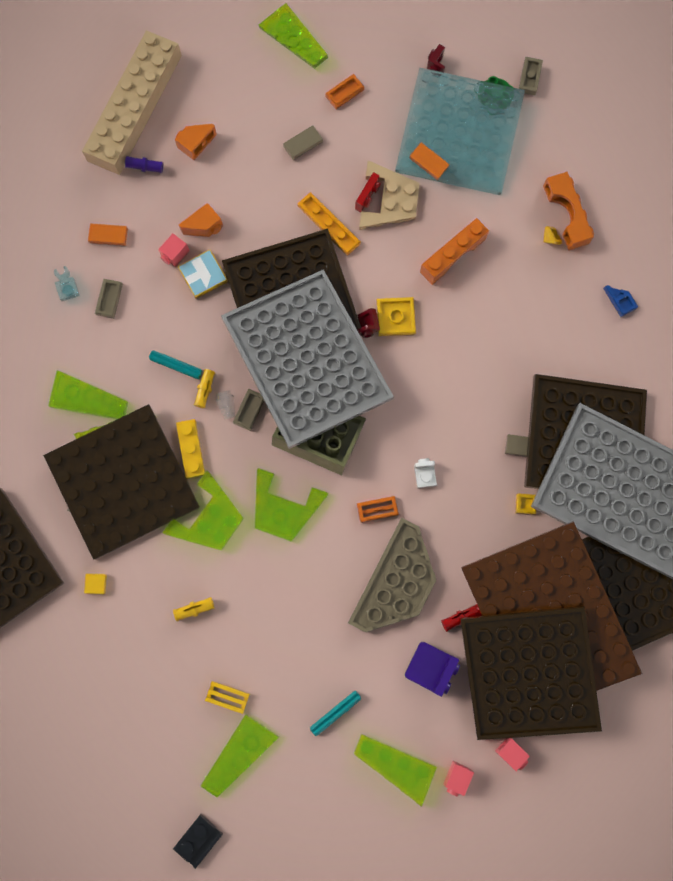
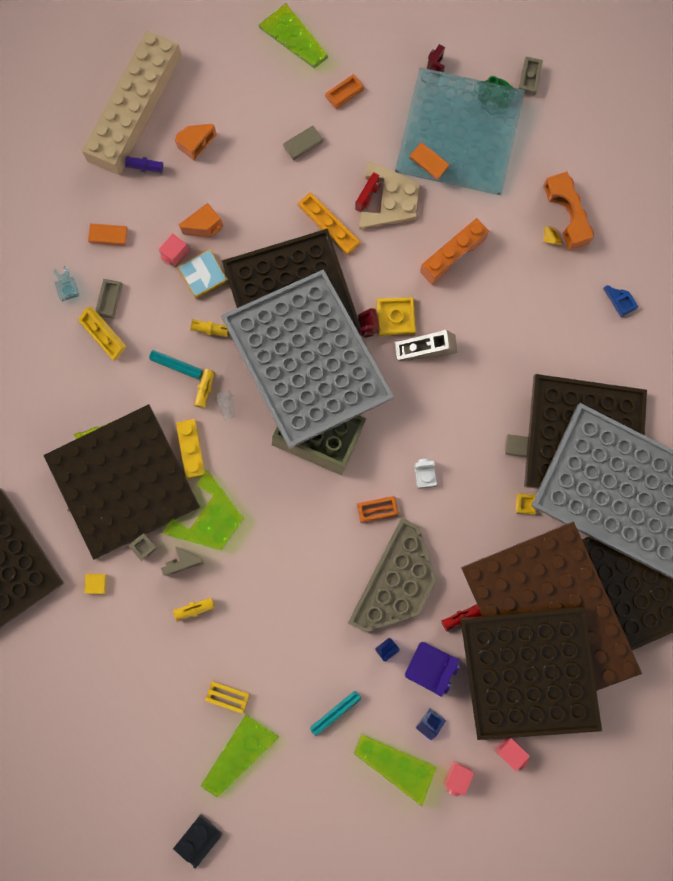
(81, 397): clear neon green wing -> none
(102, 333): none -> yellow plate
(142, 546): none -> dark tan plate
(186, 561): none -> dark tan slope
(209, 328): none -> yellow pin
(249, 410): dark tan tile -> none
(279, 515): clear neon green wing -> none
(387, 649): none -> clear blue slope
(427, 346): none -> dark tan slope
(430, 724): none -> clear blue slope

